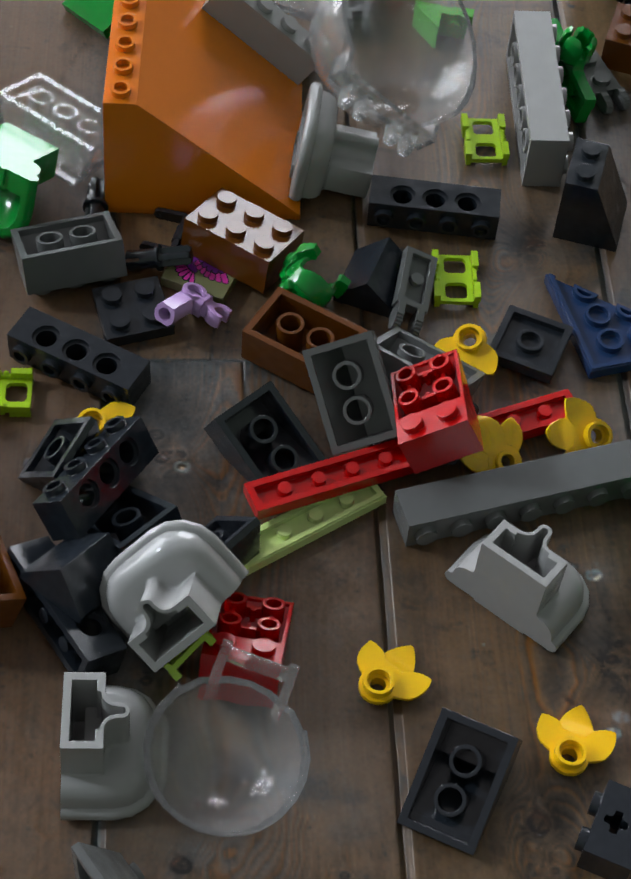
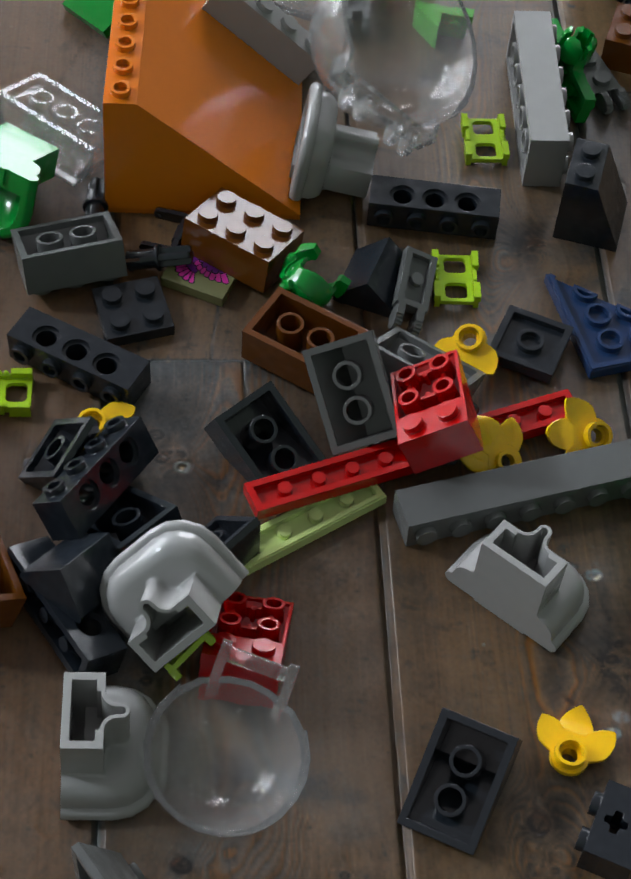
(192, 300): lavender bar -> none
(392, 671): yellow plate -> none

